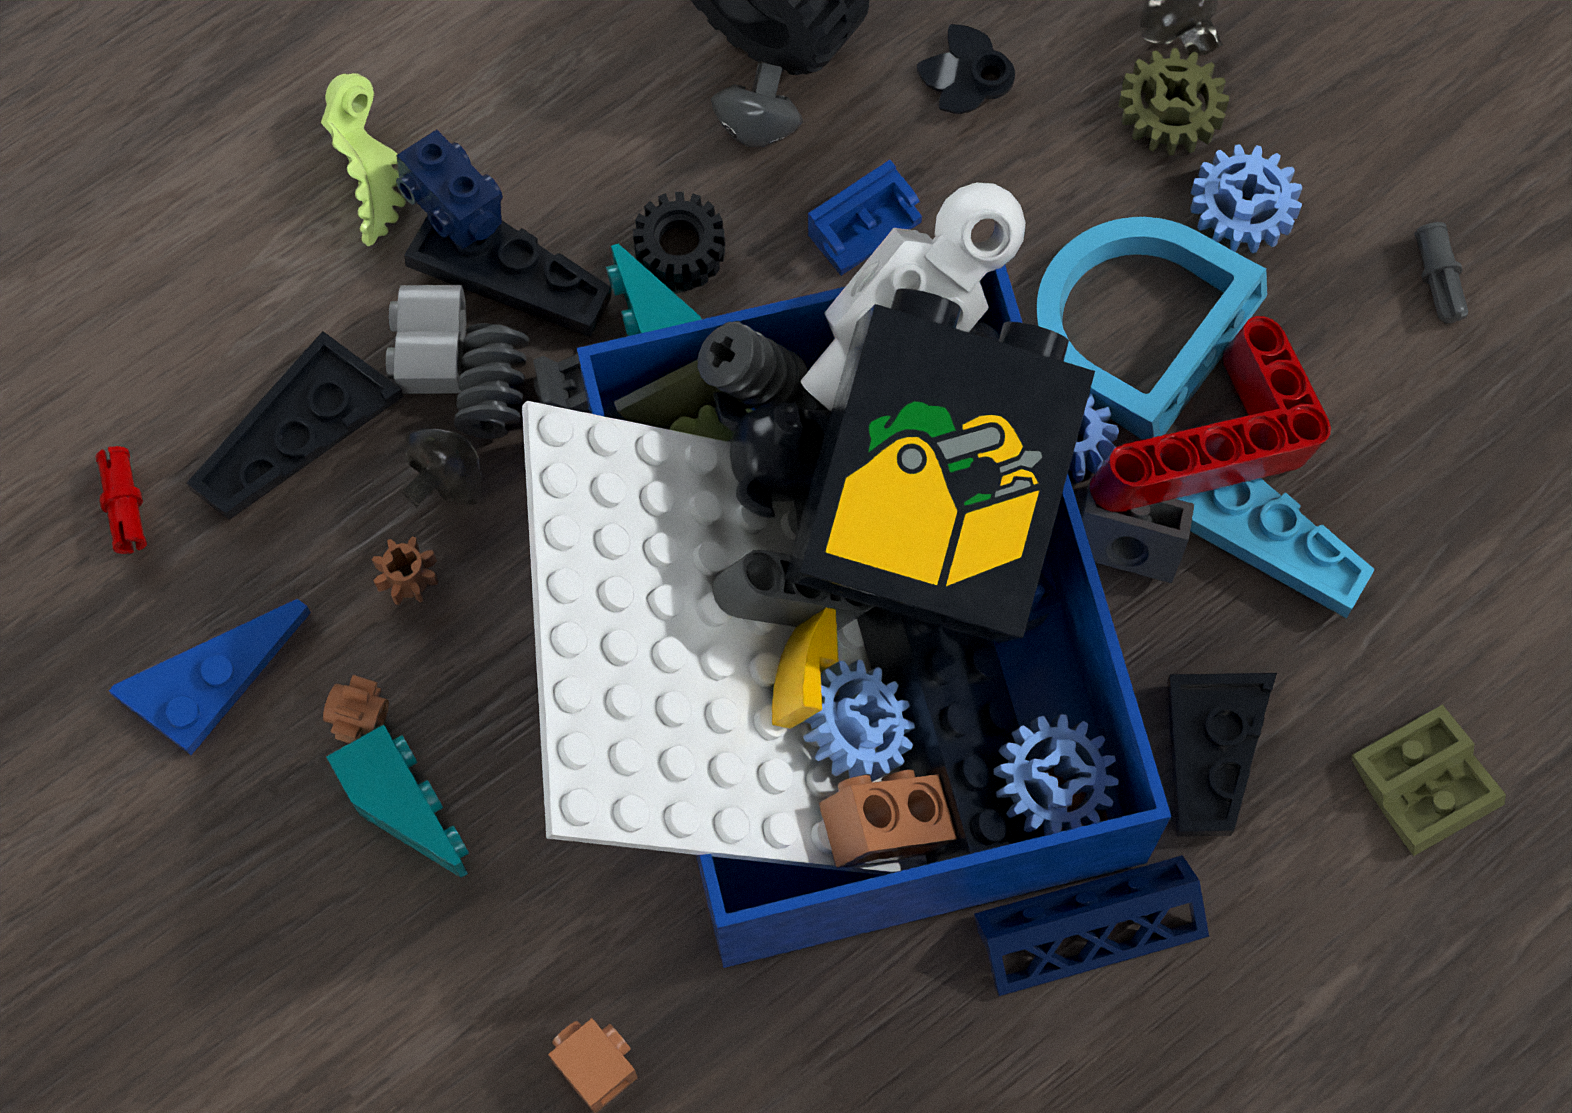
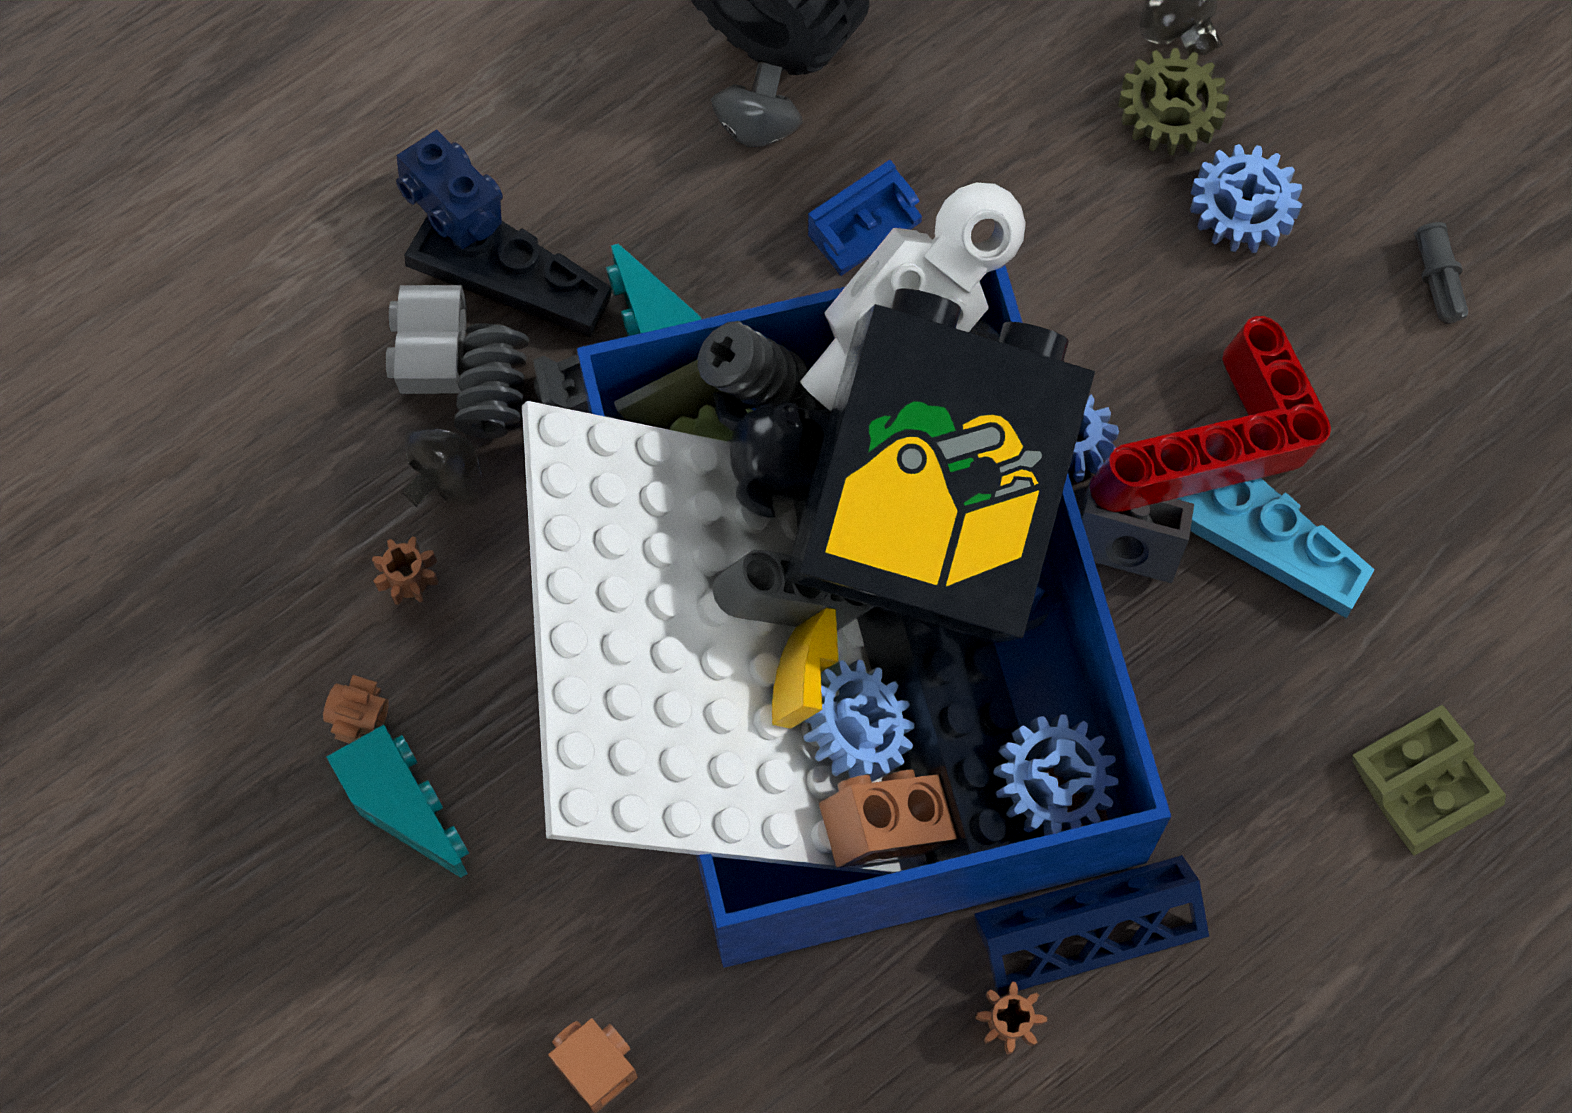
(121, 500): red pin -> none
(199, 686): blue wing -> none
(298, 420): black wing -> none
(370, 161): yellowish green plant -> none
(676, 215): black tyre -> none
(961, 71): black plate -> none
(1023, 1007): none -> nougat gear
(1213, 746): black wing -> none
(1236, 276): medium azure window -> none

